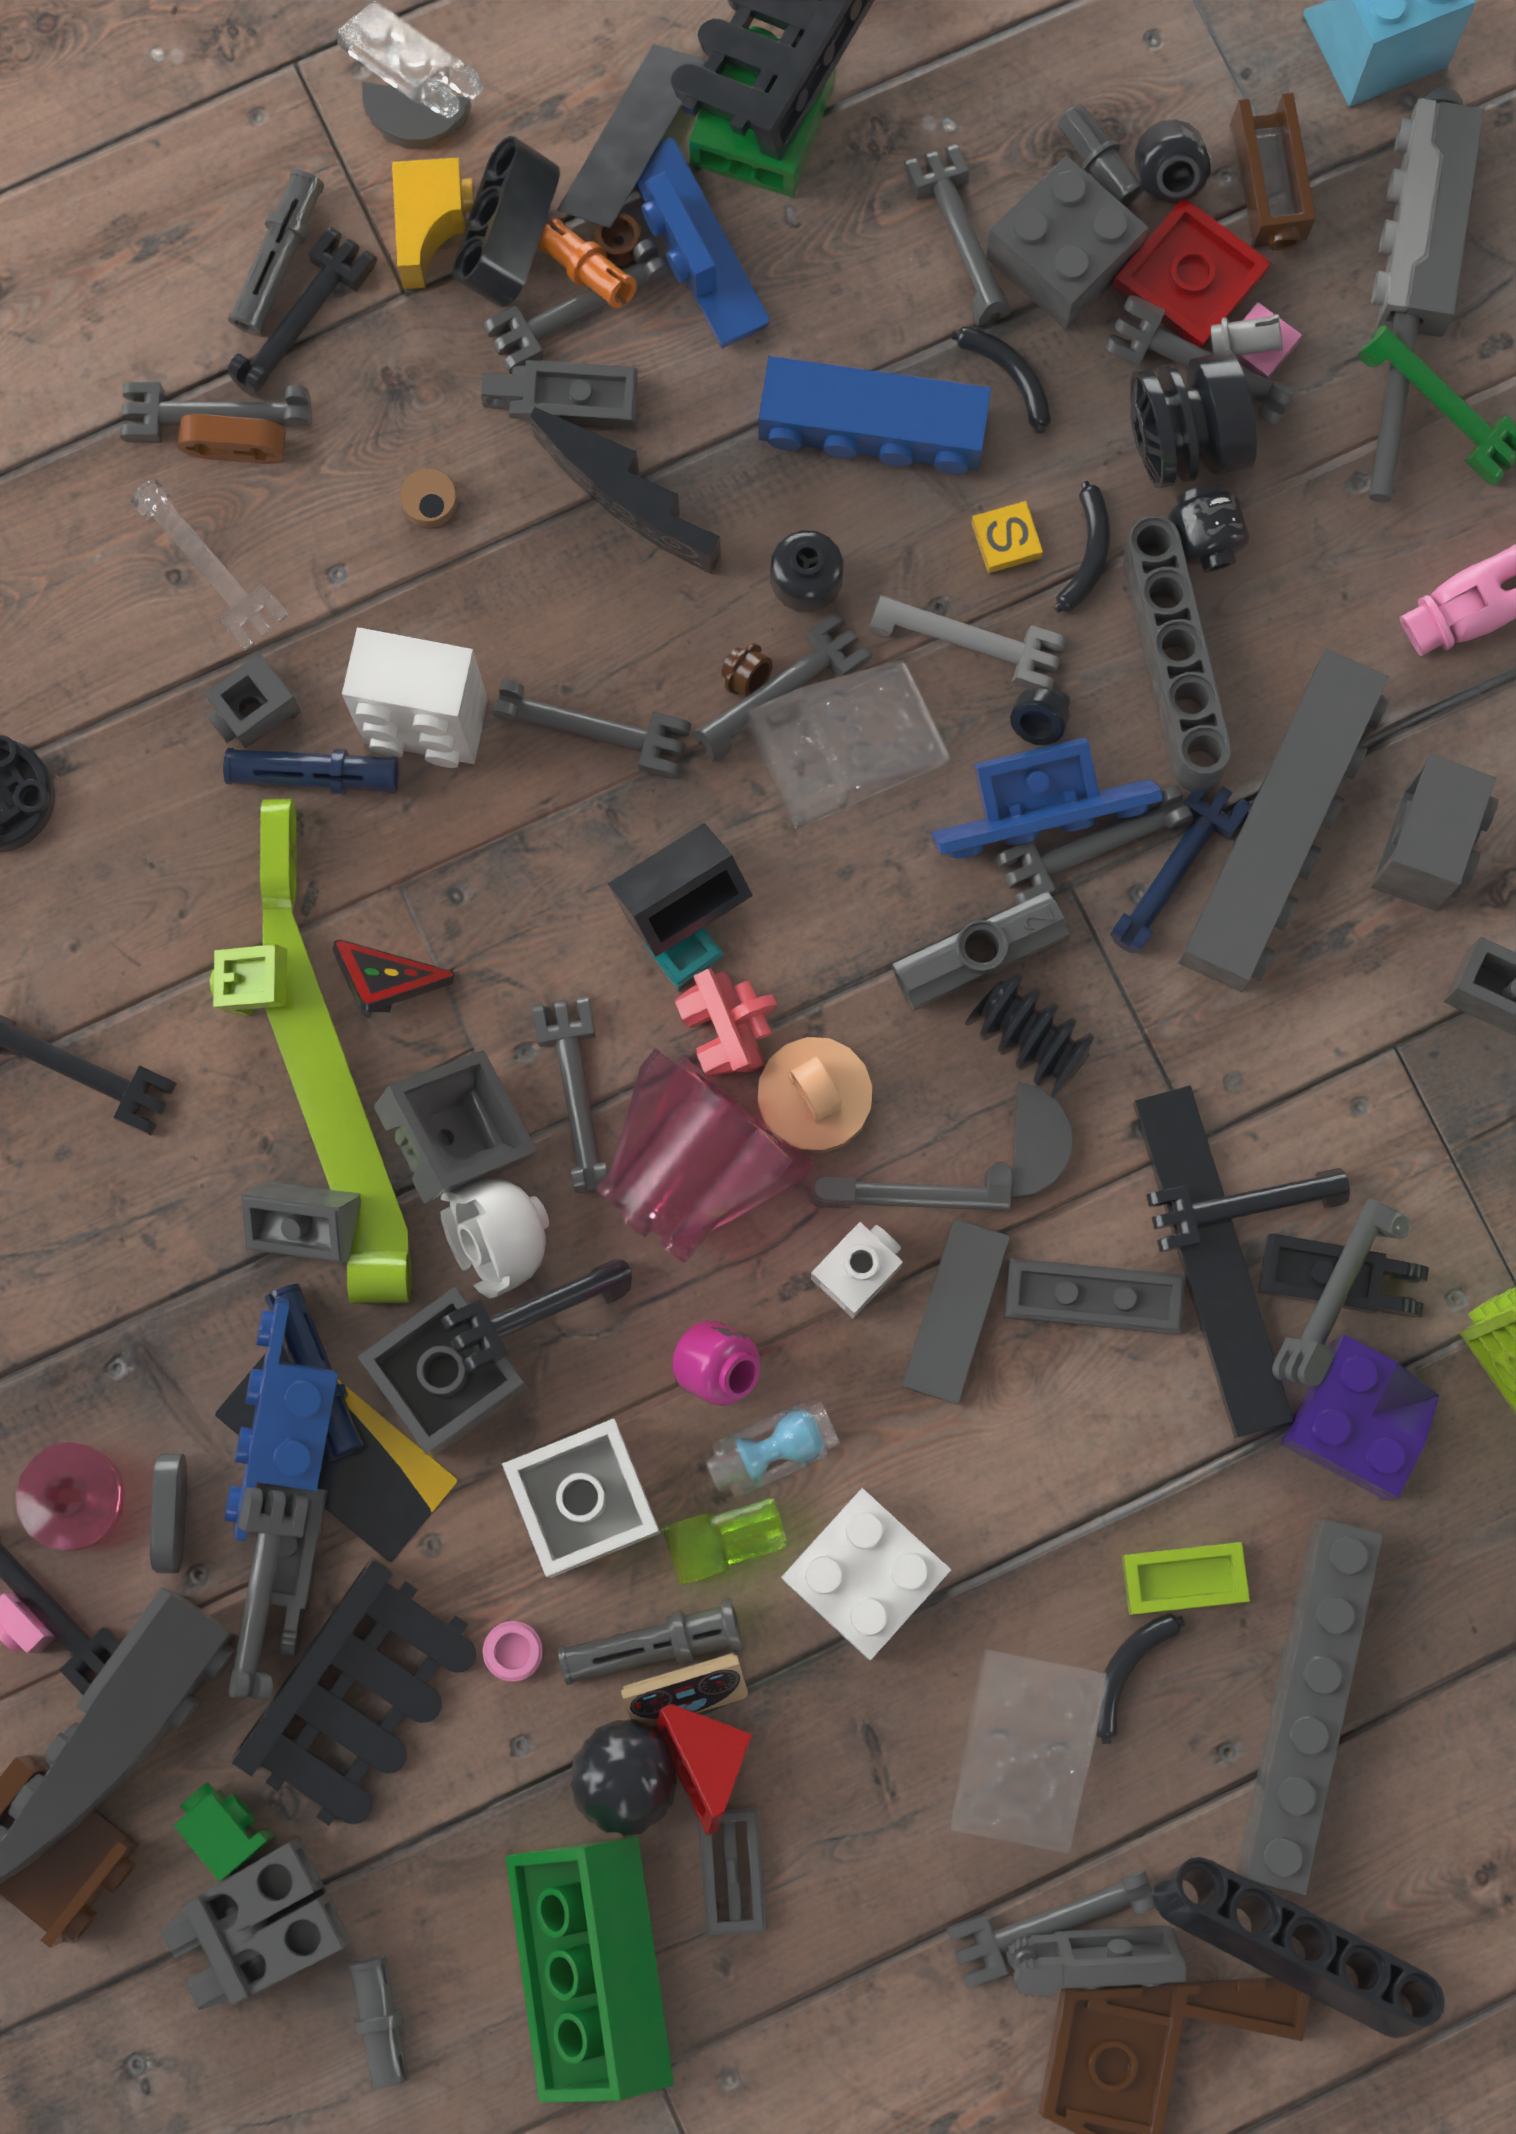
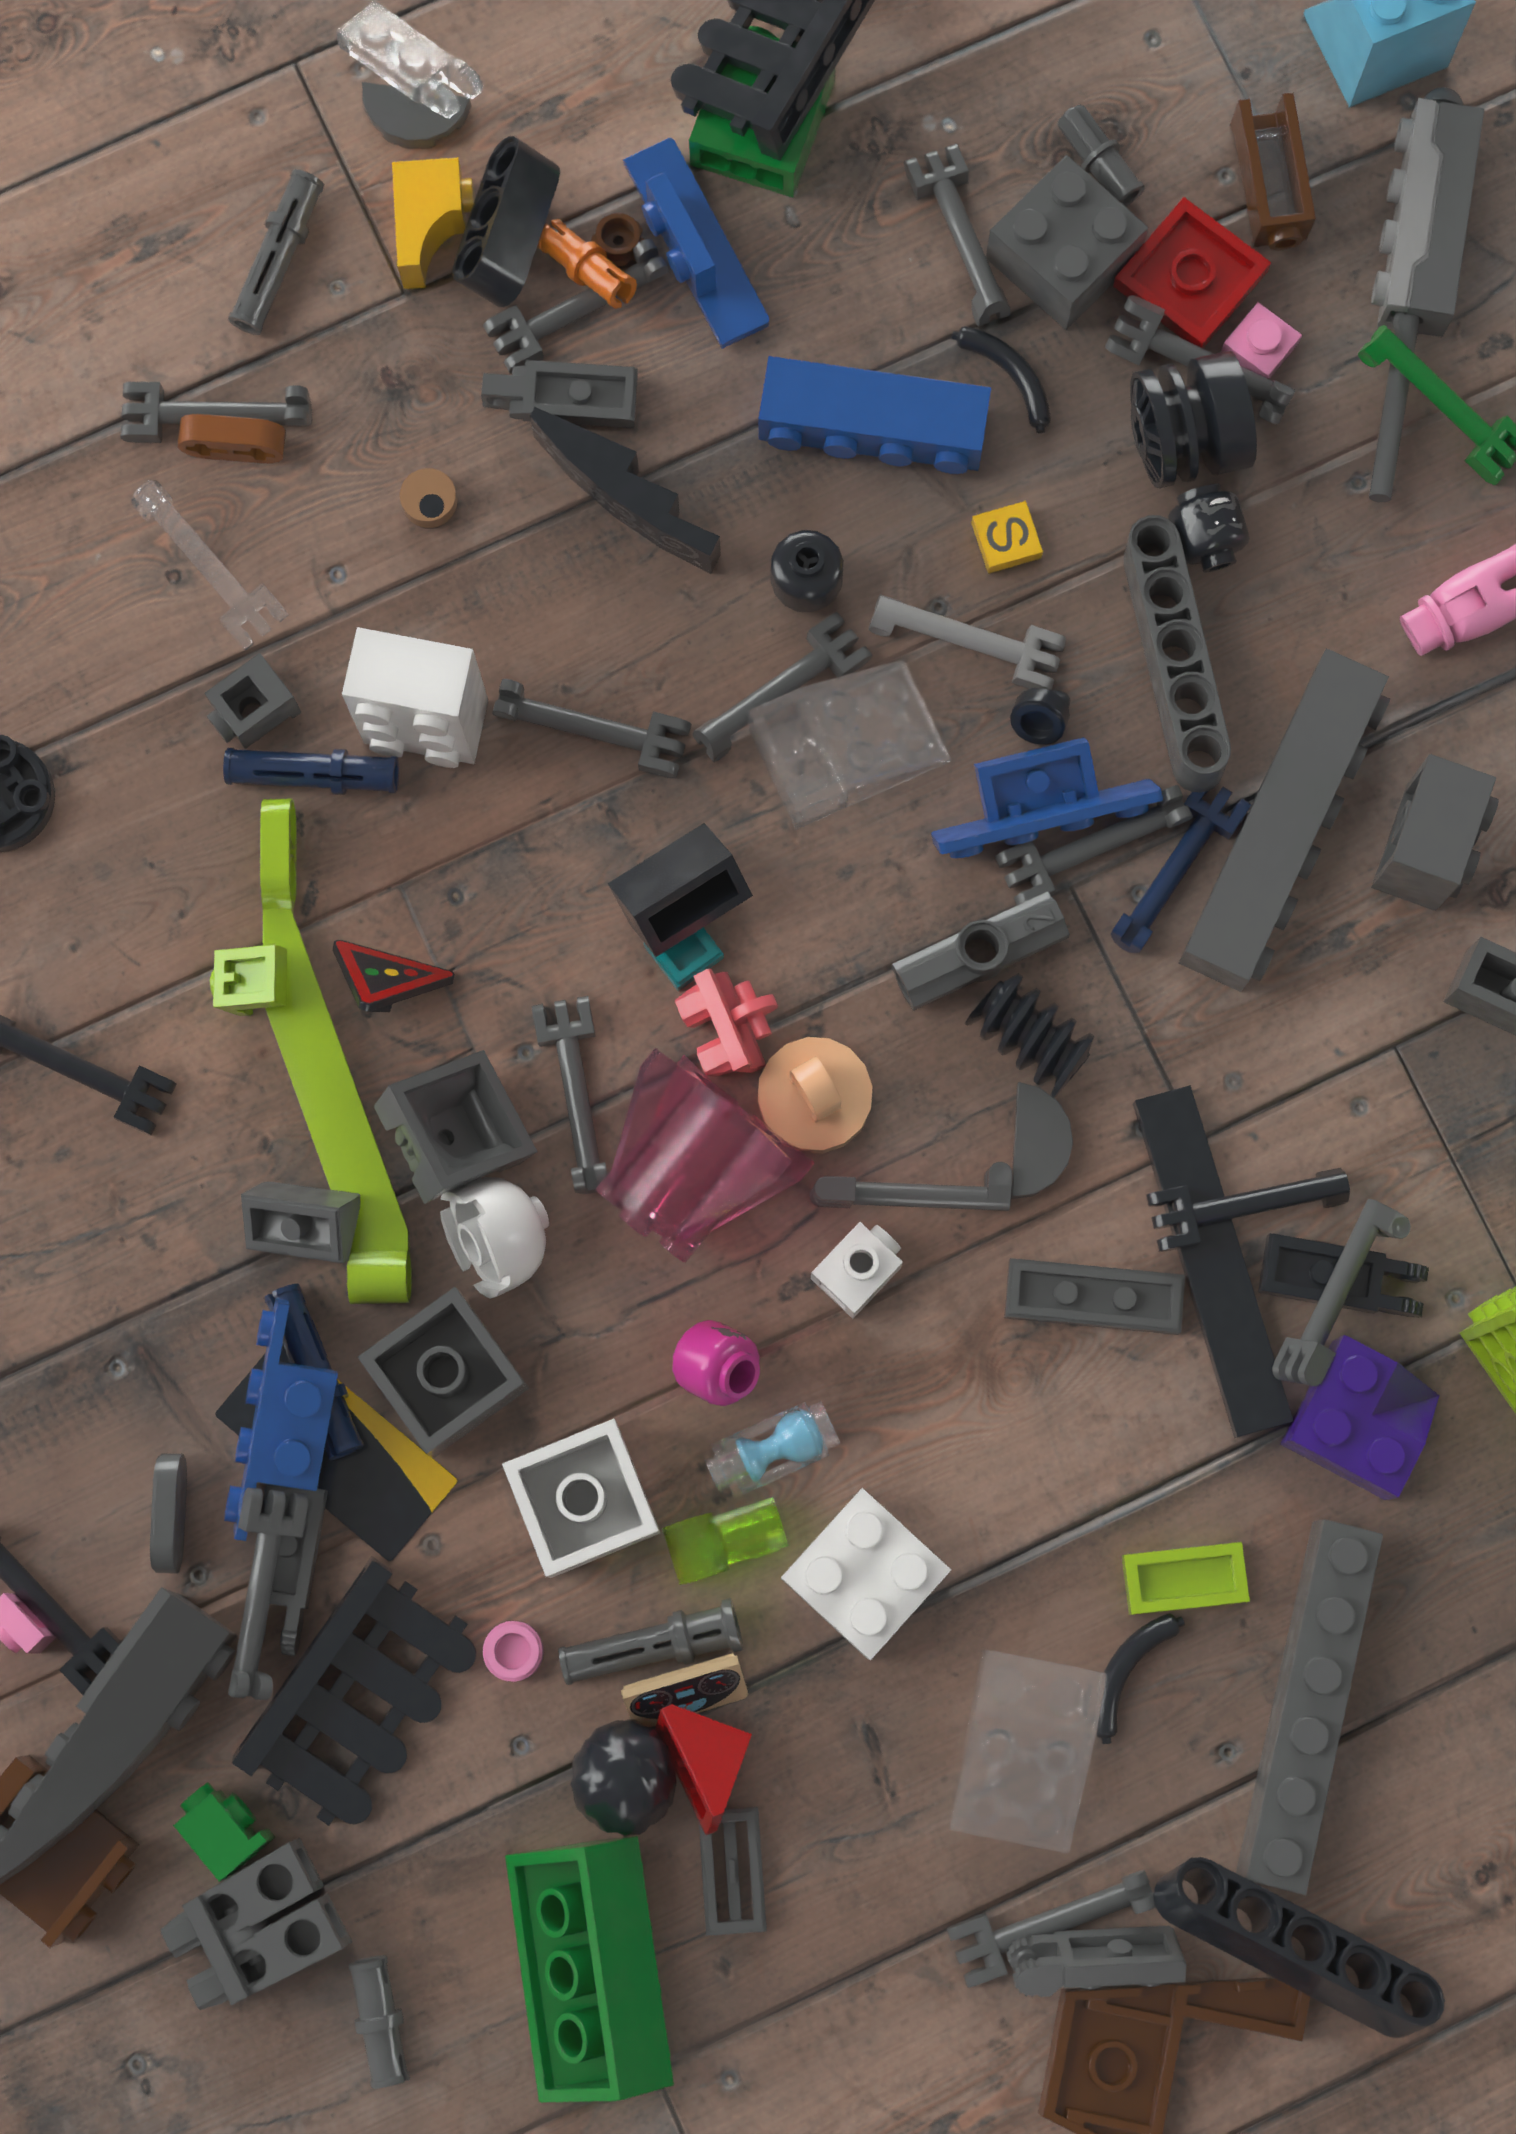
(85, 1521): clear pink piece -> none
(334, 269): black hinge -> none
(609, 1279): black hinge -> none
(627, 140): black sticker -> none
(746, 670): reddish brown plate -> none
(955, 1311): dark grey tile -> none
(1095, 553): black piece -> none
(1172, 161): black head -> none
(1247, 336): light grey pin -> none

